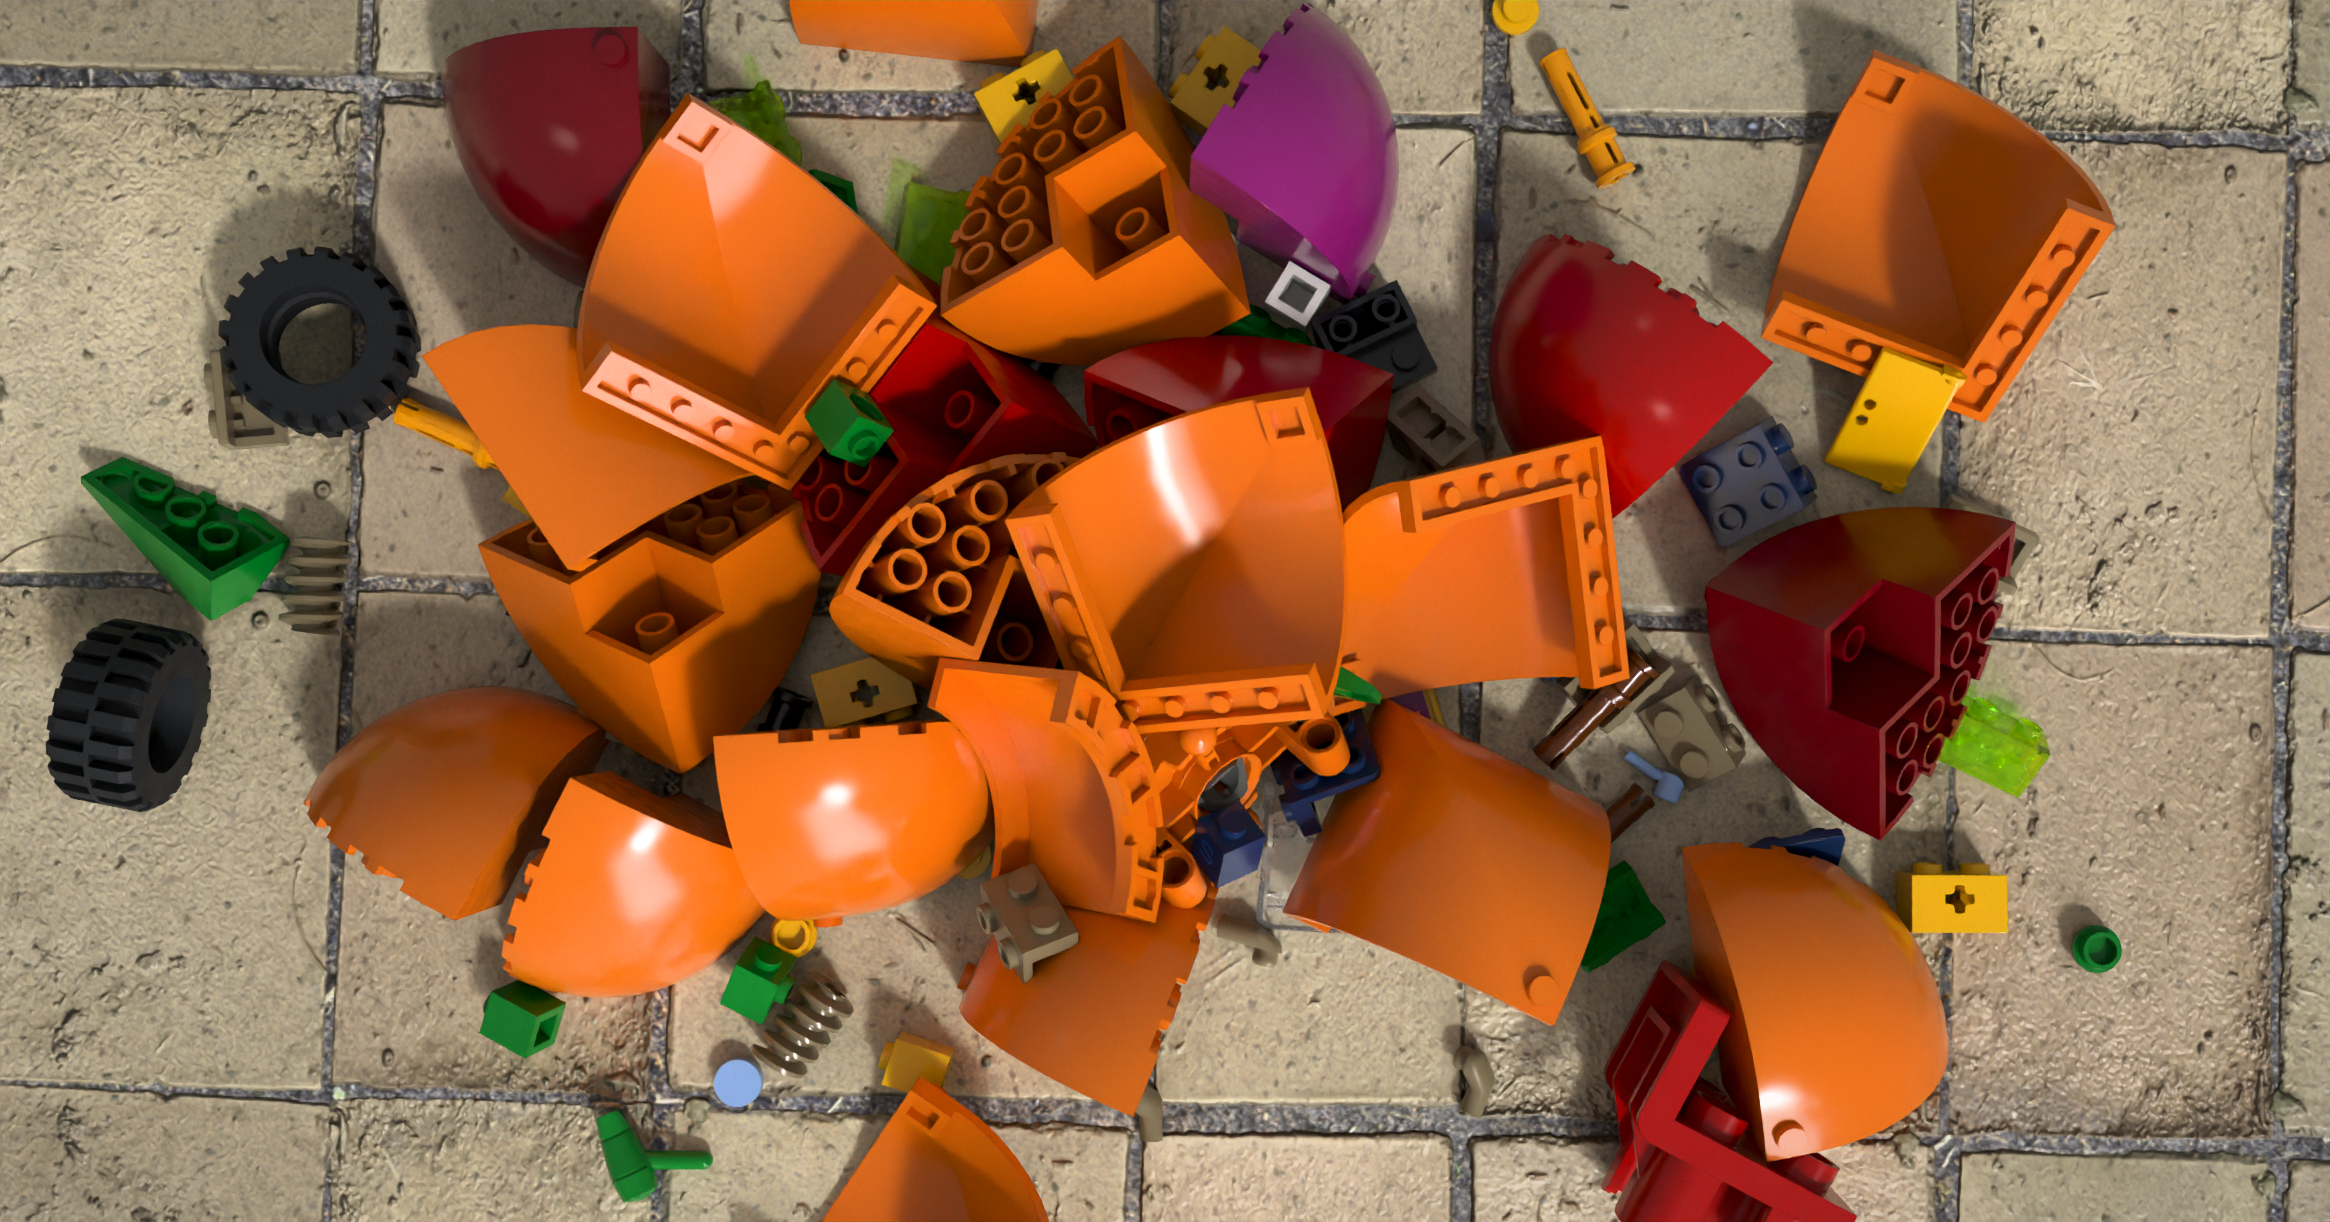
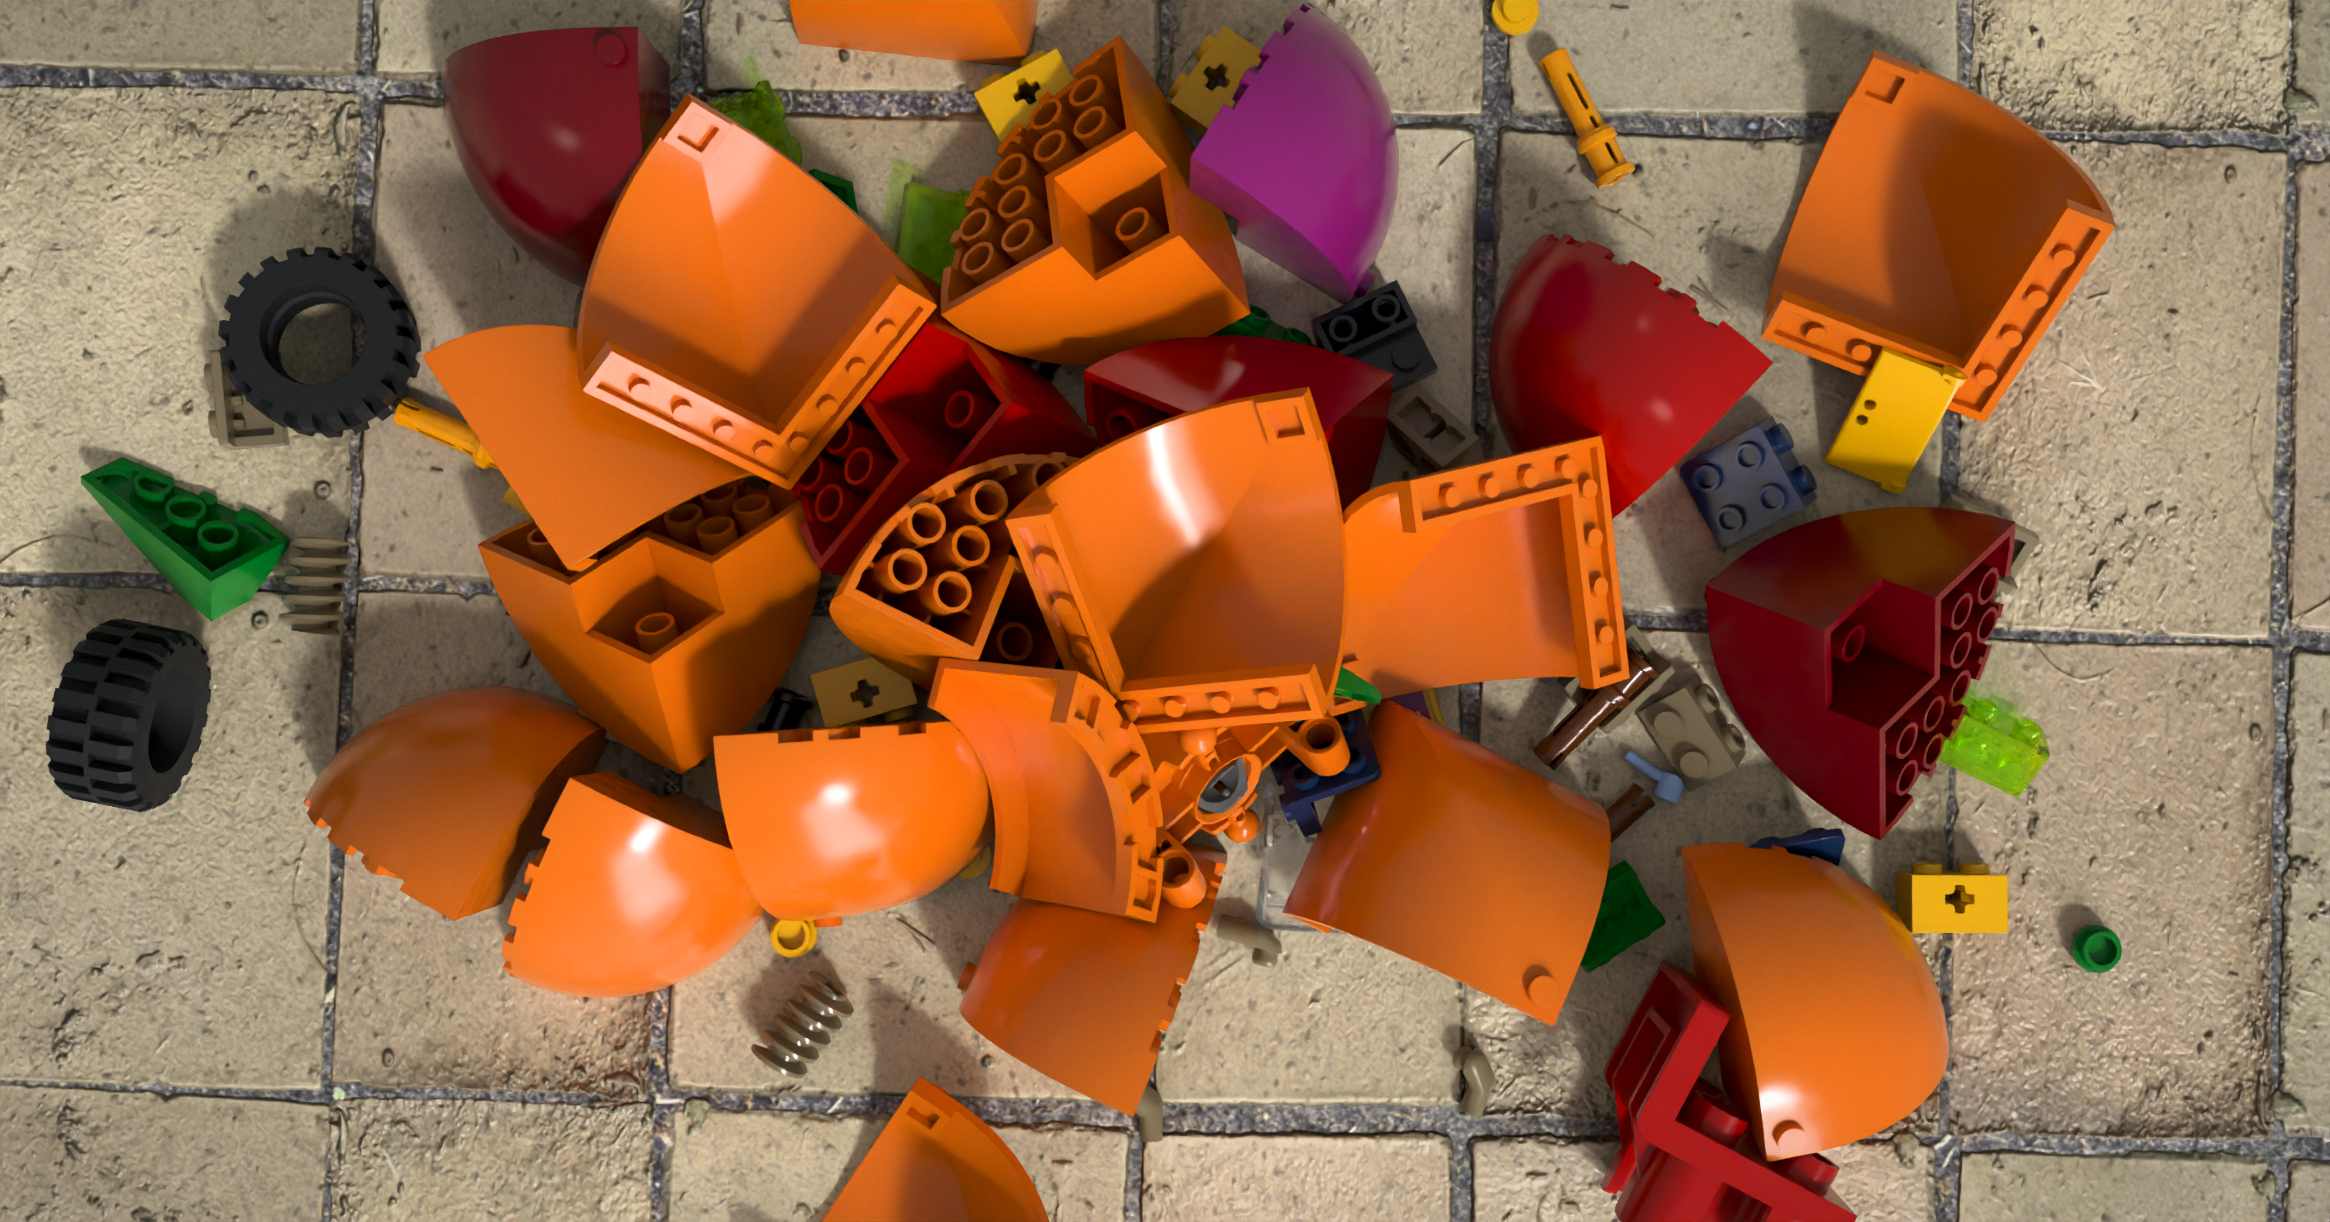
(522, 1018): green brick -> none
(632, 1165): green piece -> none
(738, 1081): light blue tile -> none
(759, 981): green brick -> none
(849, 423): green brick -> none
(914, 1057): yellow brick -> none
(1024, 919): dark tan bracket -> none
(1227, 844): dark blue brick -> none
(1297, 297): white brick -> none

